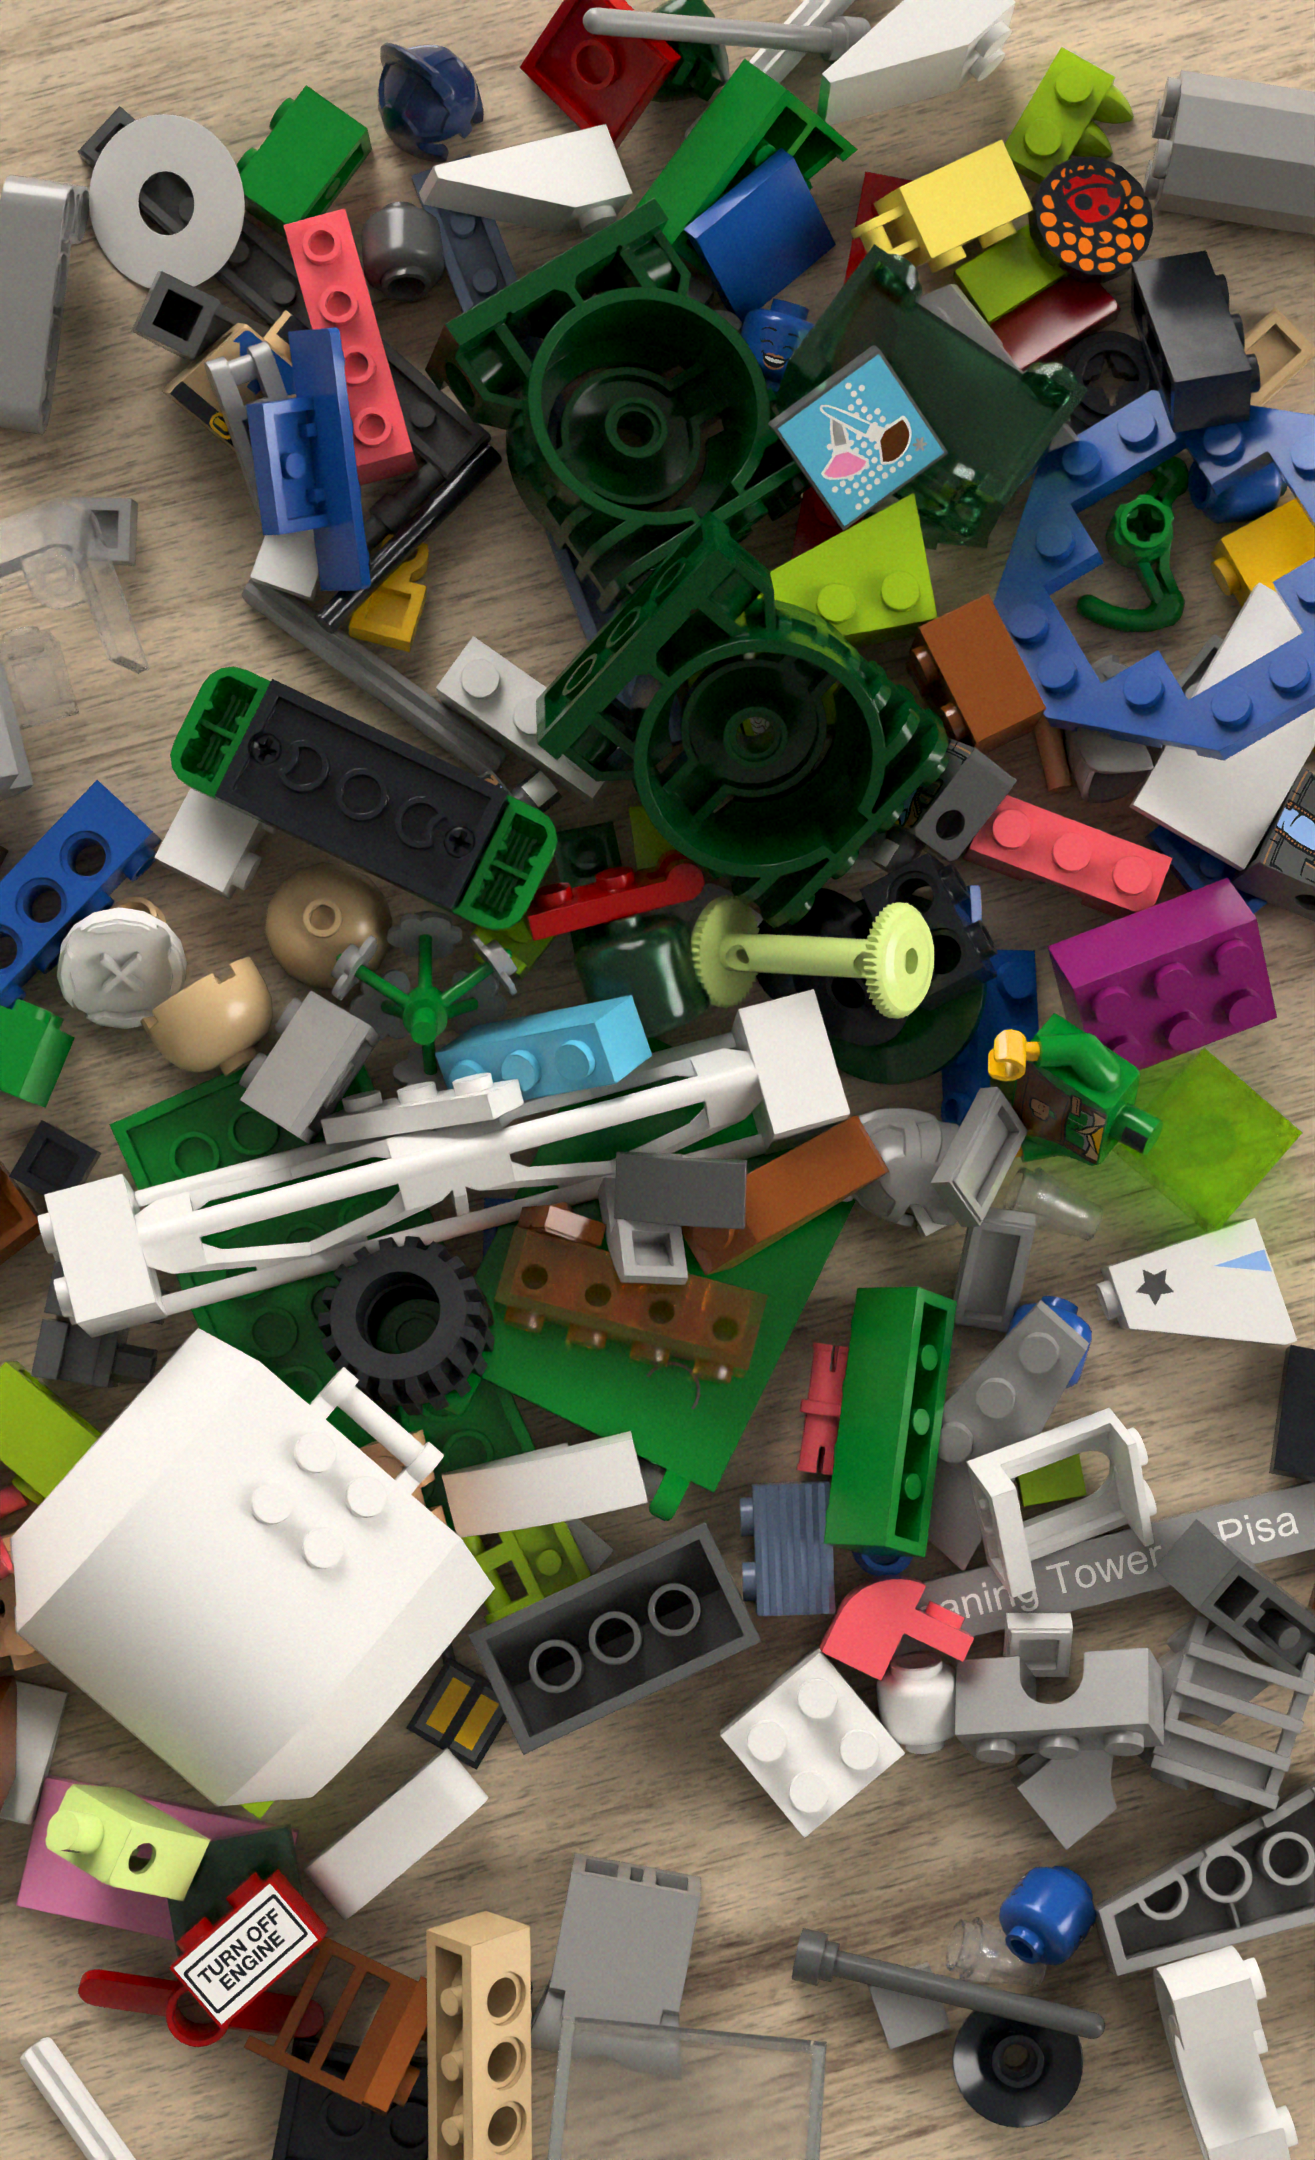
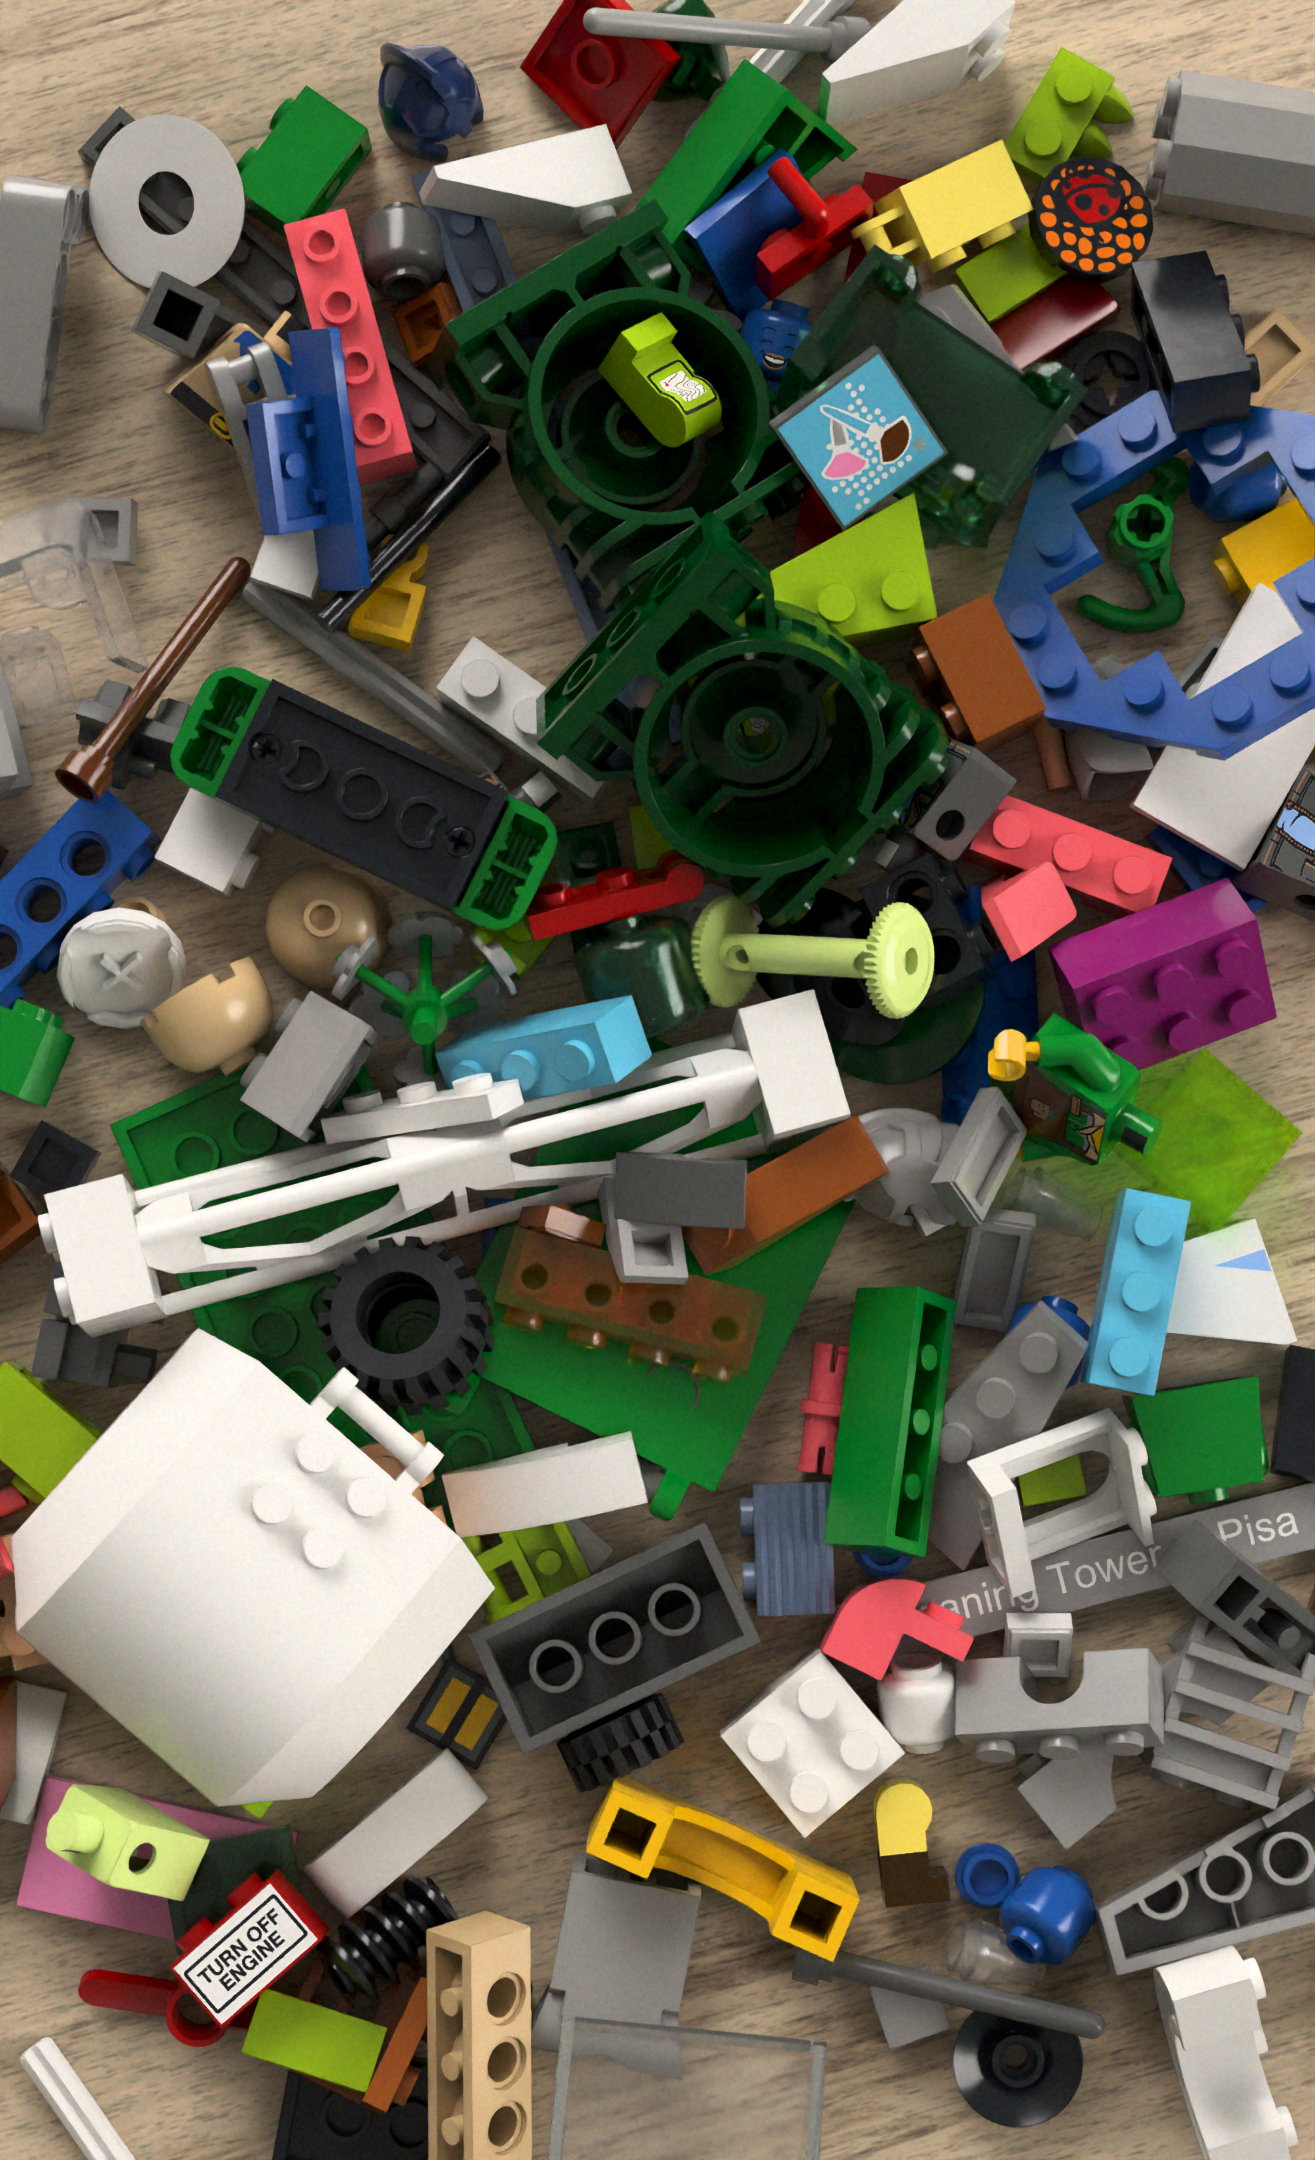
(89, 770): none -> reddish brown piece
(148, 745): none -> dark grey hips
(314, 2040): none -> lime tile
(384, 1939): none -> black piece
(423, 320): none -> dark orange tile
(620, 1742): none -> black tyre
(660, 383): none -> lime leg
(794, 1892): none -> yellow arch
(822, 235): none -> red plate
(900, 1822): none -> leg
(986, 1875): none -> blue plate
(1027, 907): none -> coral slope
(1135, 1291): none -> medium azure brick
(1201, 1438): none -> green torso

